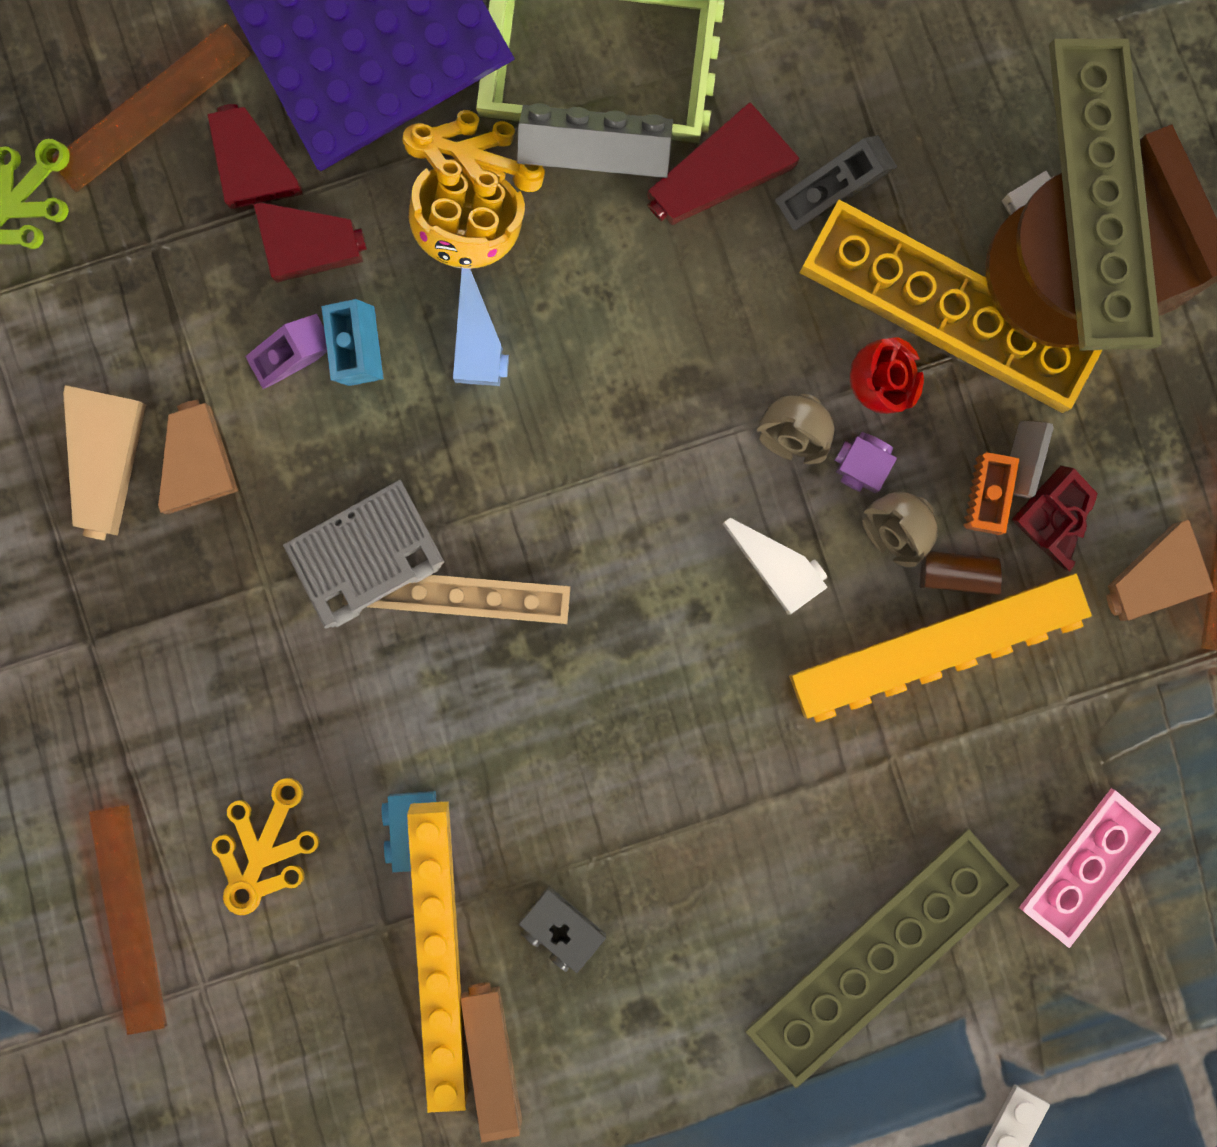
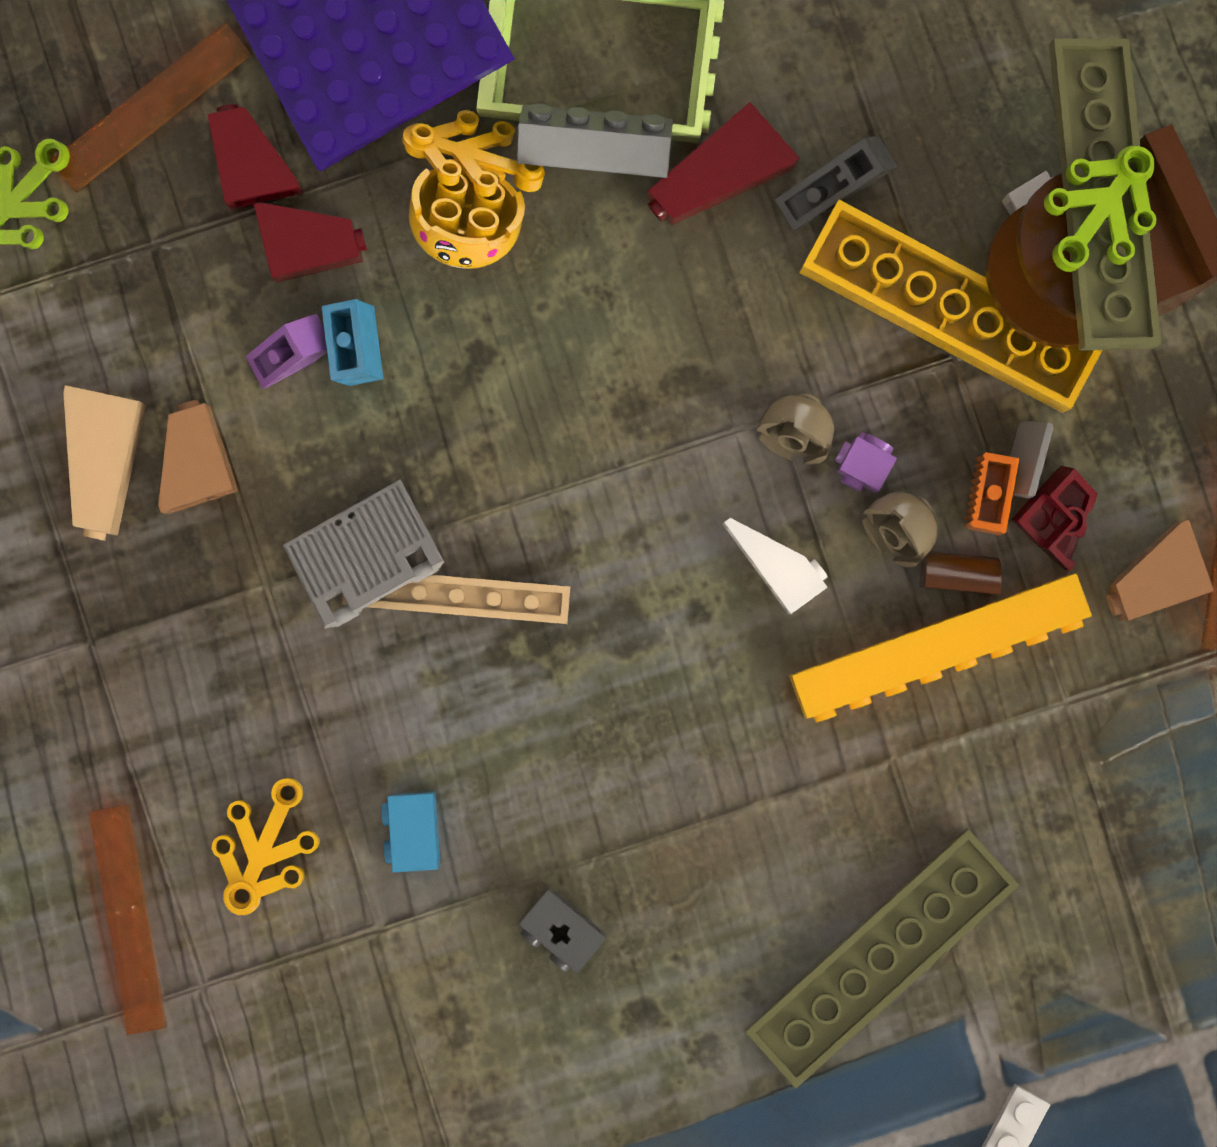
(437, 956): yellow brick -> none
(477, 345): light blue slope -> none
(491, 1063): medium nougat slope -> none
(887, 376): red cylinder -> none
(1090, 868): bright pink slope -> none
(1106, 203): none -> lime plant

